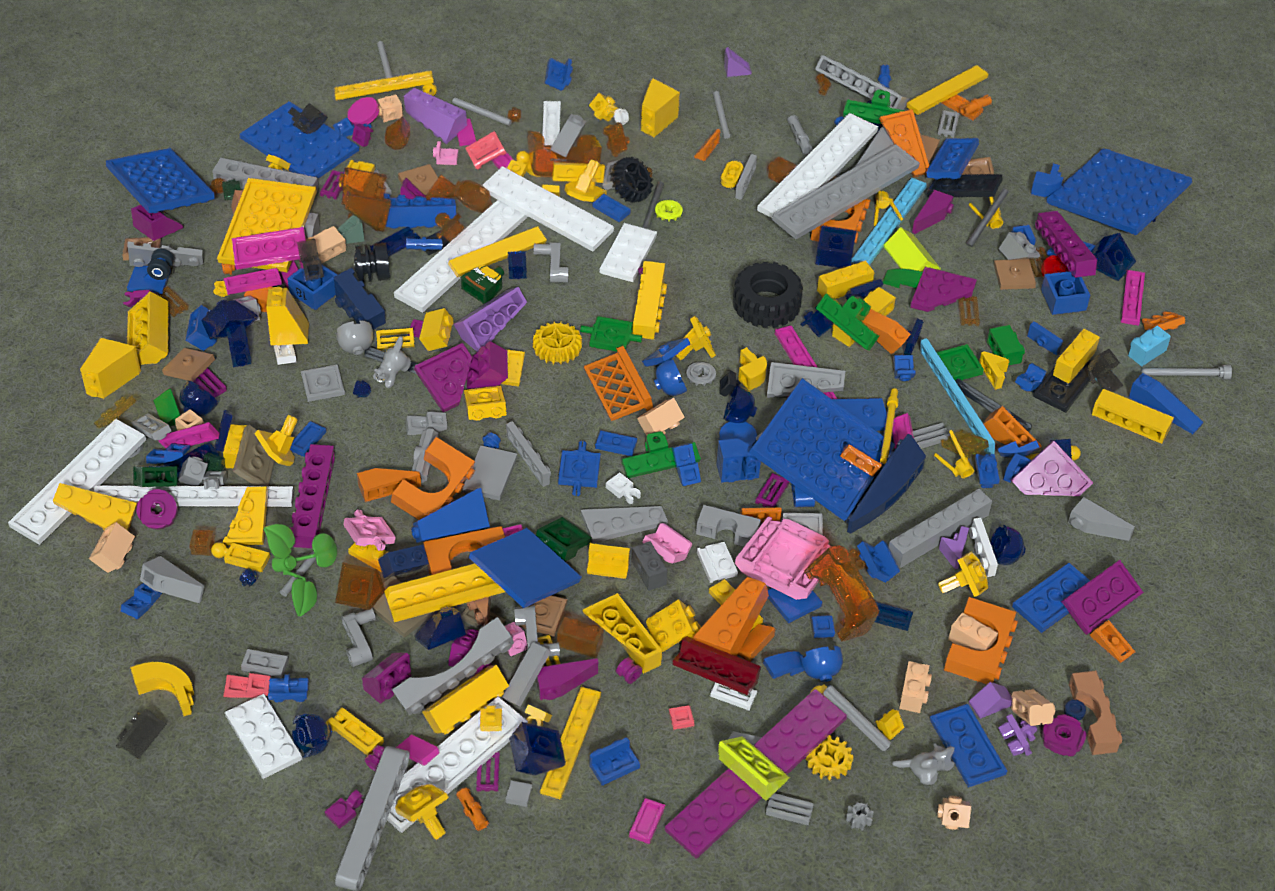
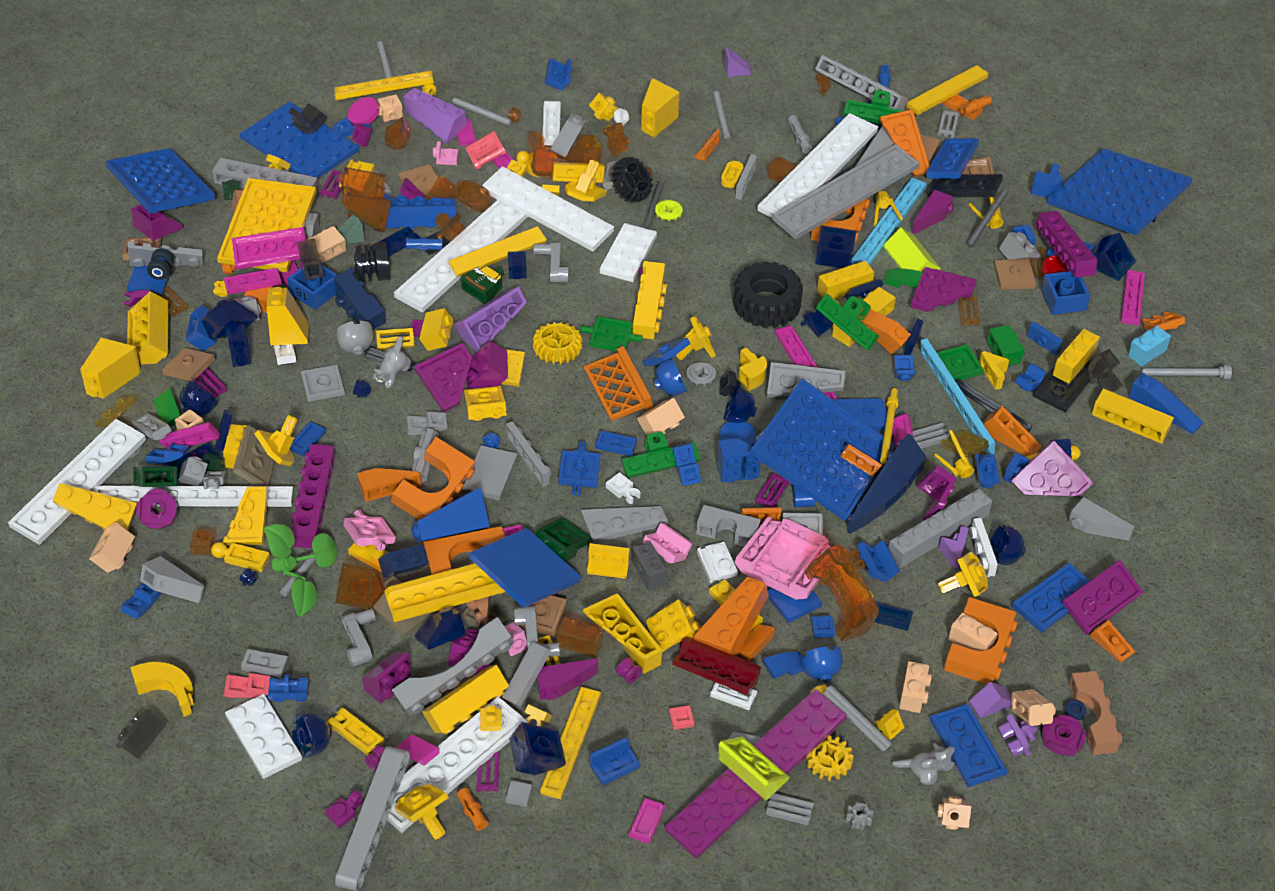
(216, 185): clear orange plate -> none
(611, 208): blue plate -> none
(938, 485): none -> magenta bracket
(1010, 449): blue slope -> none

